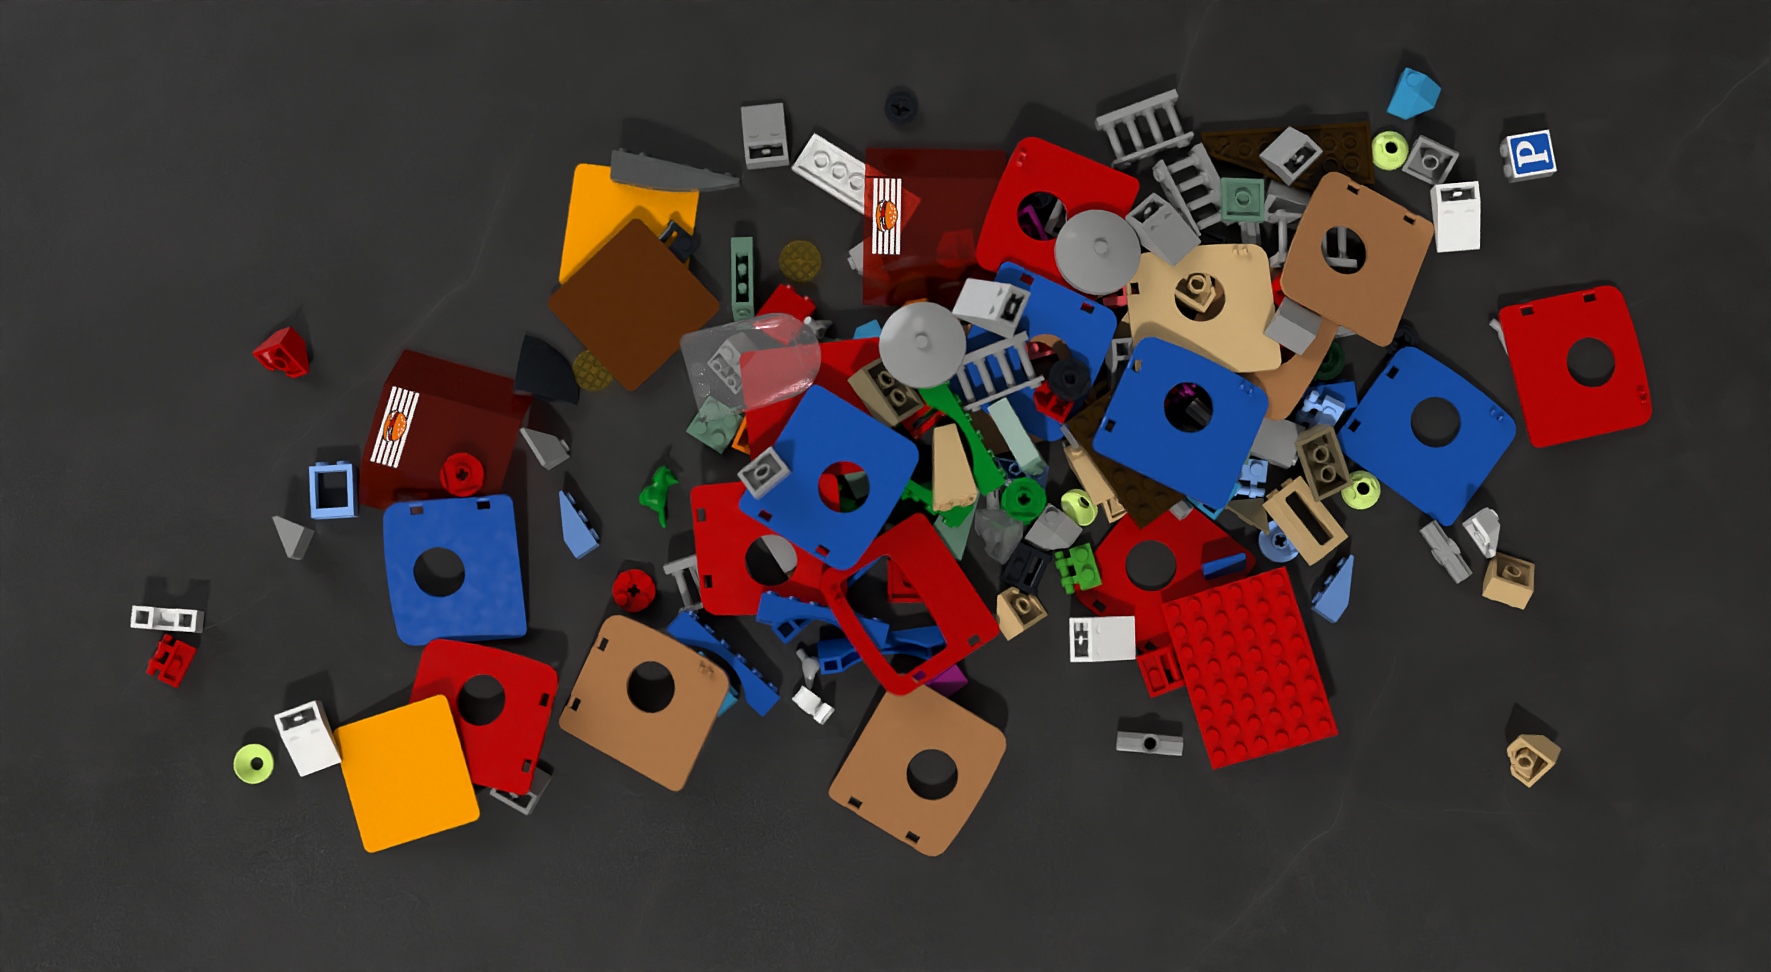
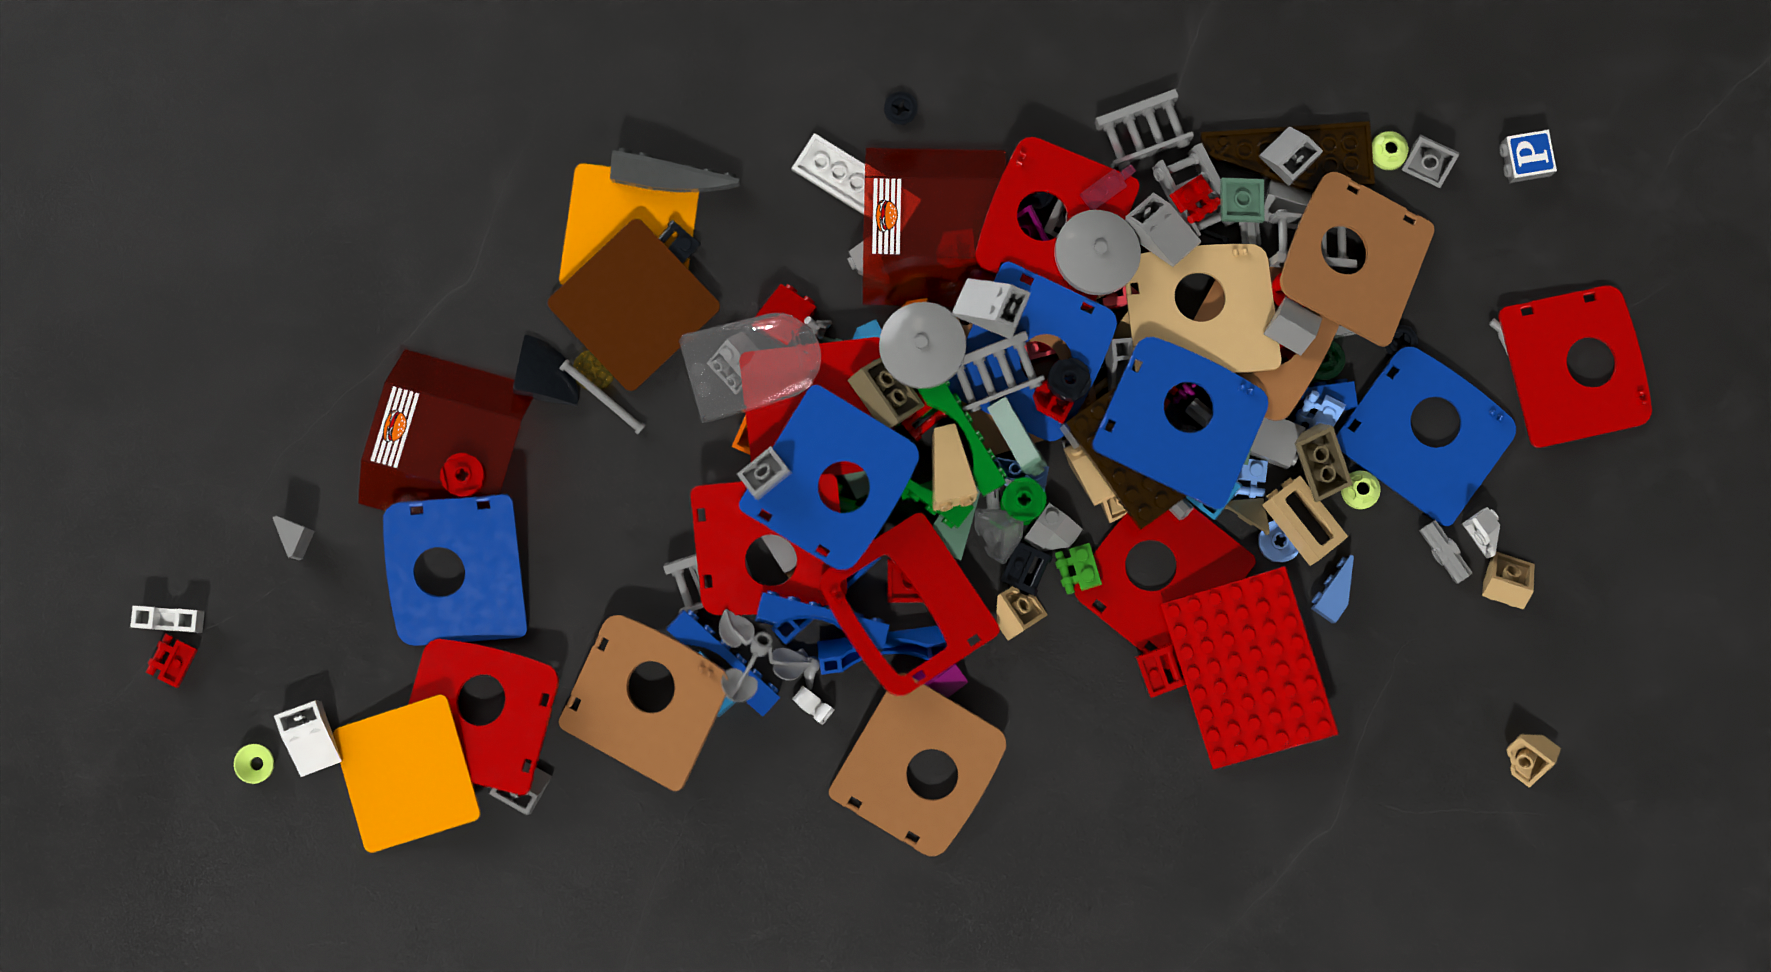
(285, 352): red slope -> none
(331, 513): light blue window -> none
(546, 447): light grey slope -> none
(575, 531): medium blue slope -> none
(602, 396): none -> light grey bar
(627, 580): red plate -> none
(656, 494): green animal -> none
(716, 433): sand green plate -> none
(738, 630): none -> light grey plant
(743, 278): sand green slope -> none
(764, 136): light grey slope -> none
(800, 261): clear yellow tile -> none
(1076, 510): yellowish green piece -> none
(1102, 638): white slope -> none
(1106, 187): none -> clear pink plate
(1163, 744): light grey piece -> none
(1191, 193): none -> red plate
(1195, 292): tan slope -> none
(1224, 566): blue slope -> none
(1413, 95): dark azure slope -> none
(1456, 216): white slope -> none

